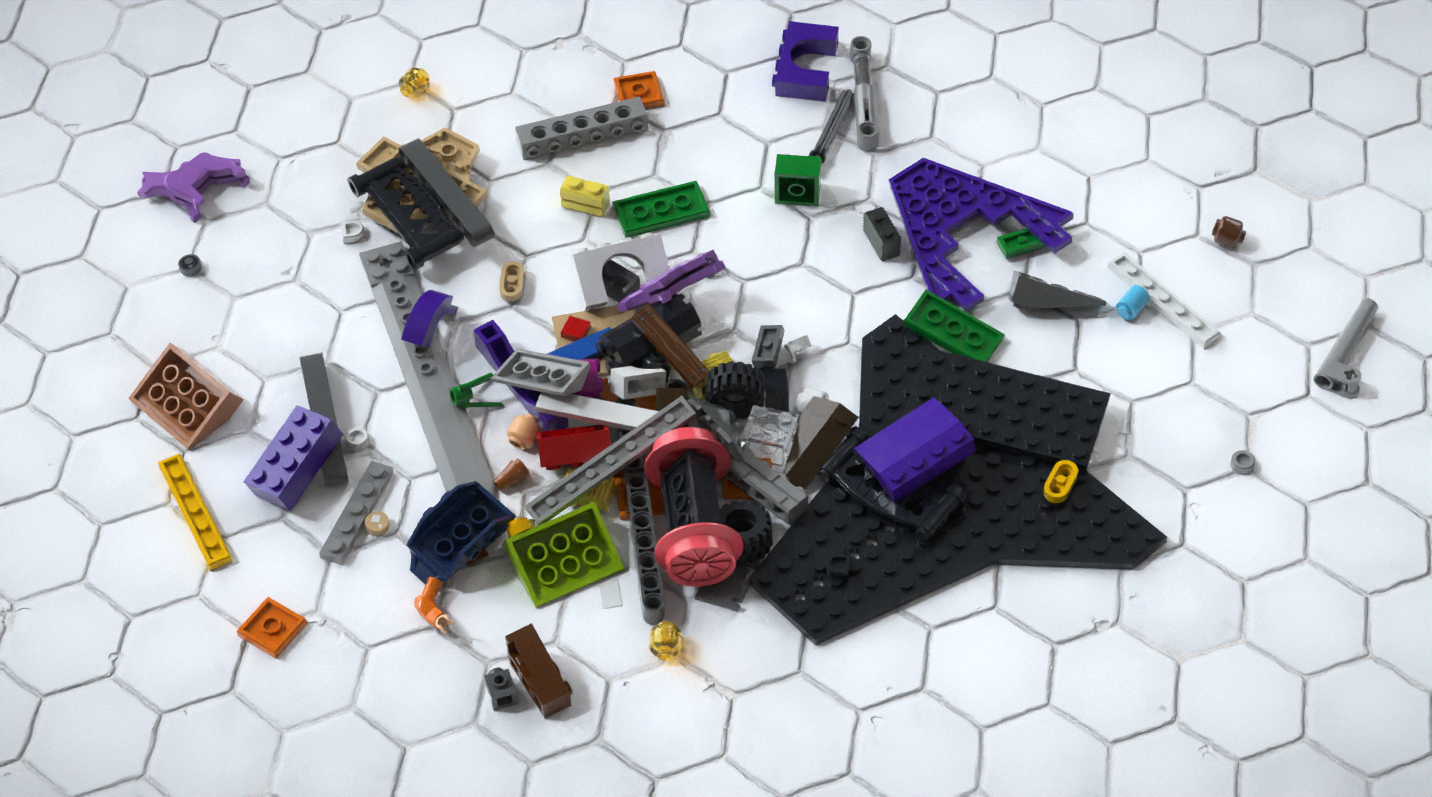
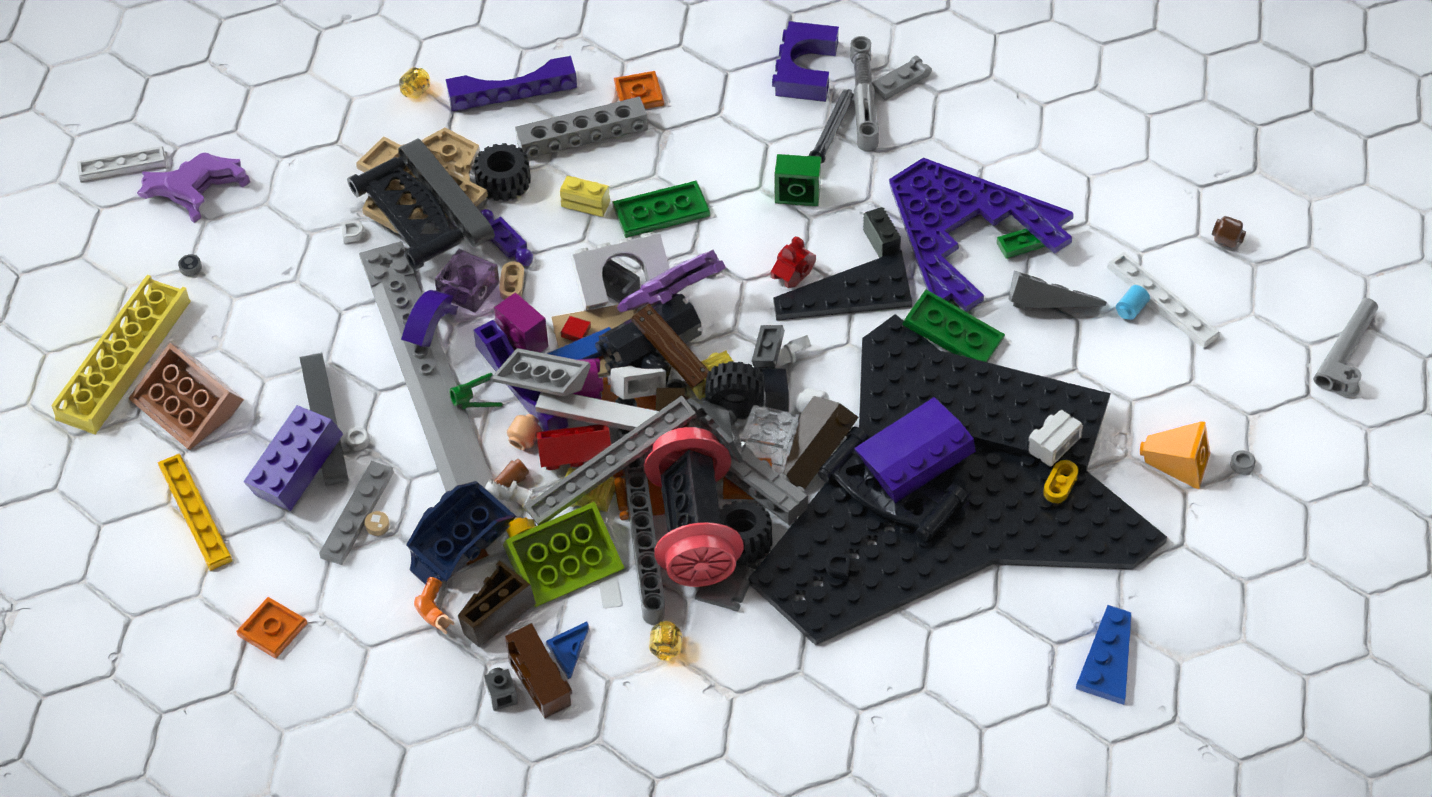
(121, 163): none -> white tile
(122, 356): none -> light yellow tile
(468, 280): none -> clear purple brick
(470, 92): none -> dark purple arch
(496, 605): none -> dark brown wedge
(502, 171): none -> black tyre
(508, 239): none -> dark purple plate
(515, 493): none -> white connector
(522, 324): none -> magenta brick
(567, 647): none -> blue tile
(793, 263): none -> red hinge
(864, 288): none -> black wing
(901, 78): none -> light grey plate
(1055, 437): none -> white brick
(1107, 661): none -> blue wing
(1179, 452): none -> light orange slope

